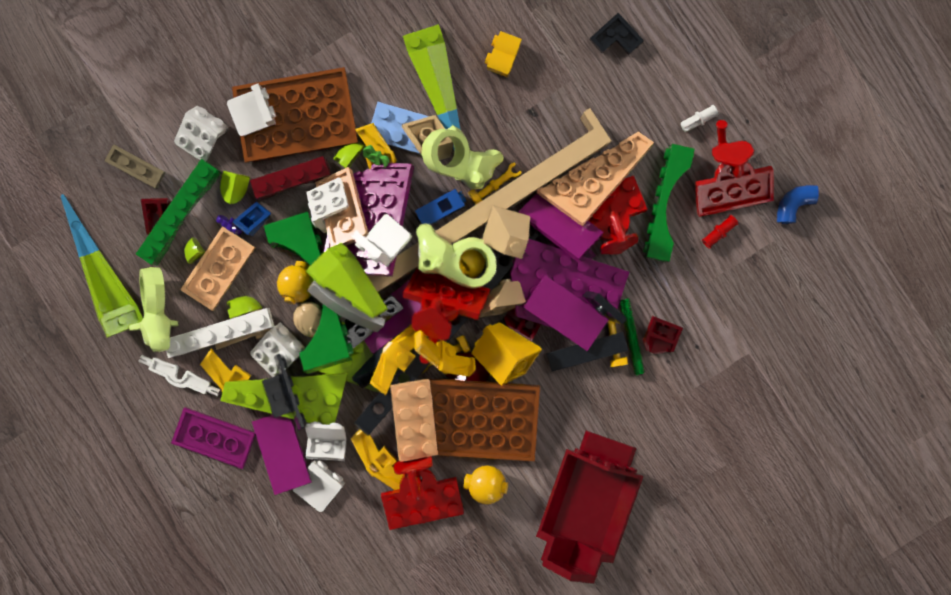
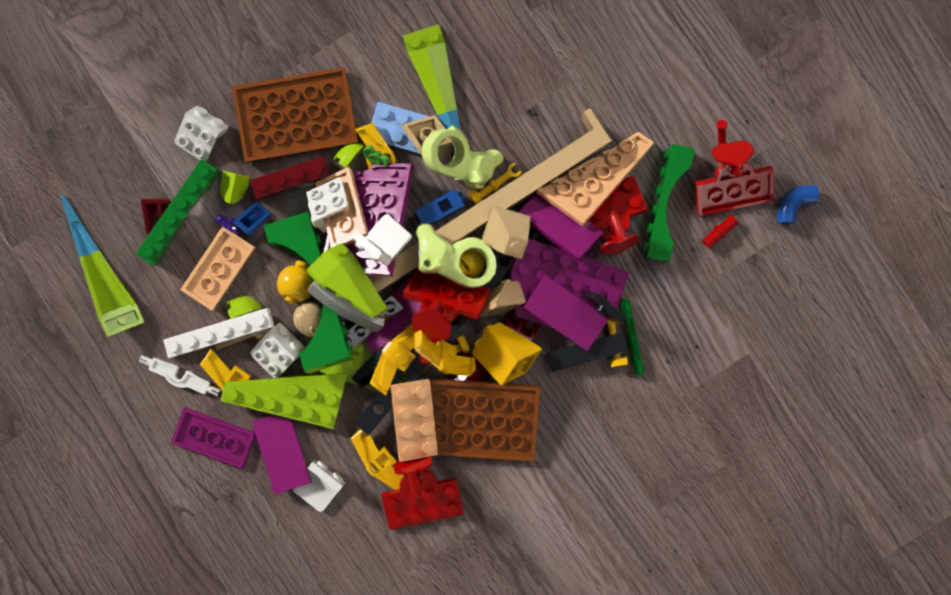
(135, 166): dark tan plate -> none
(155, 324): yellowish green animal -> none
(193, 250): lime brick -> none
(252, 111): white bracket -> none
(280, 394): black bracket -> none
(326, 441): white bracket -> none
(486, 484): yellow brick -> none
(503, 54): yellow brick -> none
(589, 508): dark red panel -> none
(617, 31): black plate -> none
(661, 336): dark red slope -> none
(699, 118): white axle -> none

